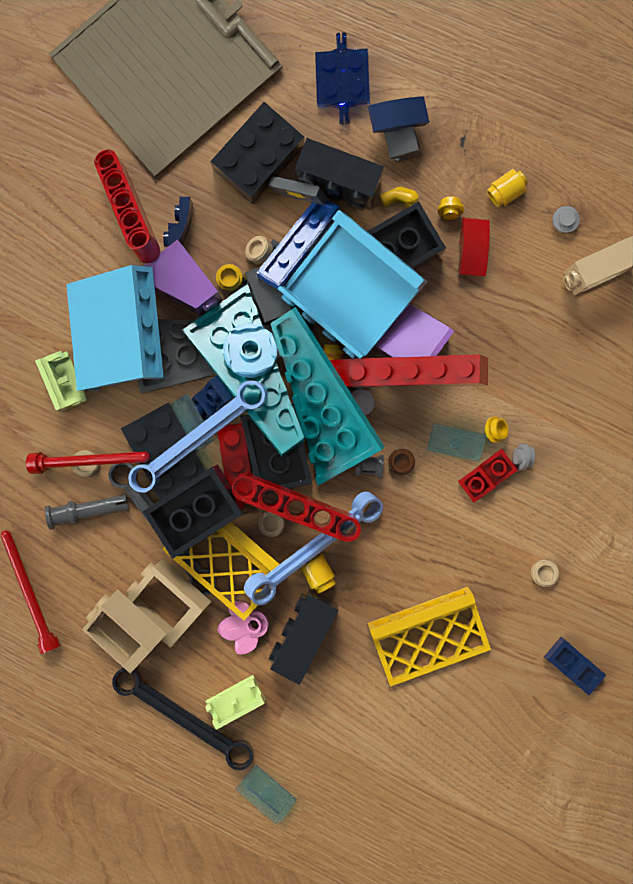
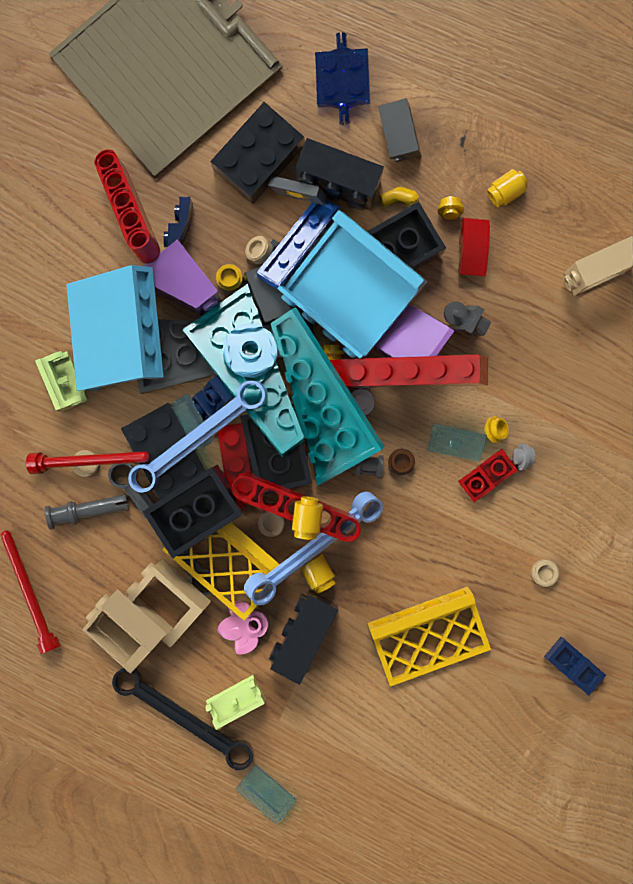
(307, 518): none -> yellow brick
(397, 114): dark blue slope -> none
(466, 319): none -> dark grey hips
(565, 219): light grey plate -> none

